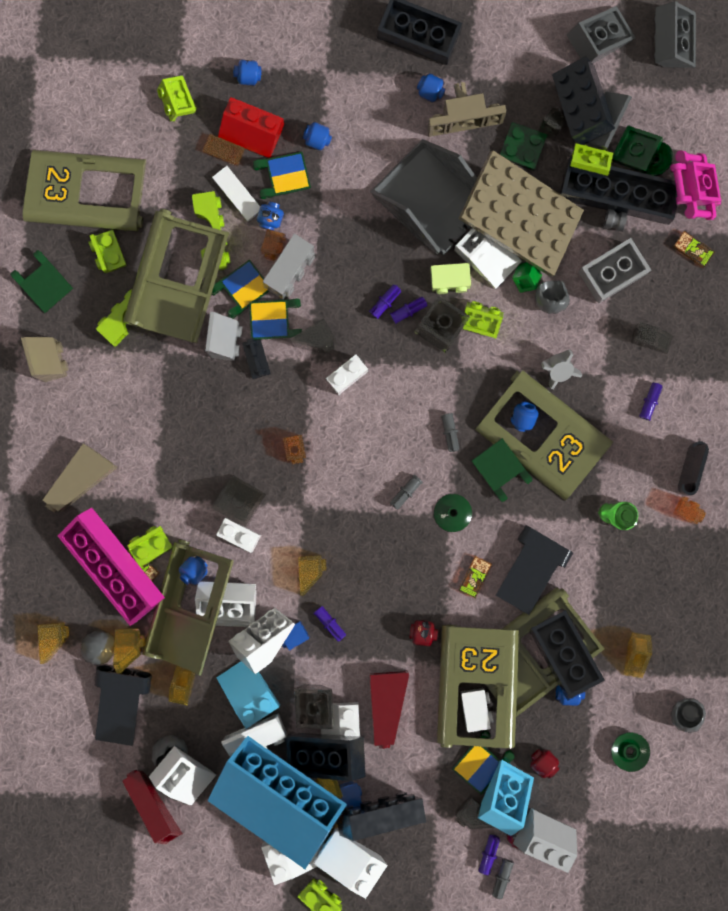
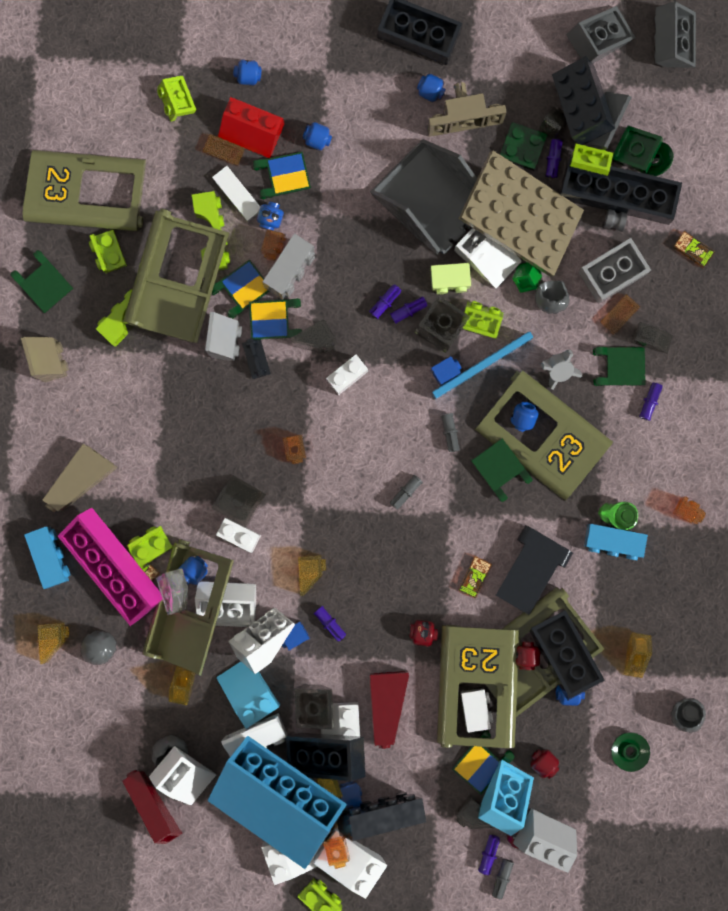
(47, 557): none -> dark azure brick
(119, 703): black piece -> none
(127, 647): clear yellow slope -> none
(173, 591): none -> clear slope
(337, 844): none -> clear orange brick
(443, 517): dark green dish -> none
(446, 370): none -> blue brick
(482, 365): none -> dark azure tile
(528, 656): none -> dark red head
(554, 158): none -> dark purple axle
(615, 541): none -> dark azure brick
(620, 314): none -> clear orange tile
(624, 366): none -> dark green flag
(693, 467): black piece -> none
(696, 184): dark pink brick -> none

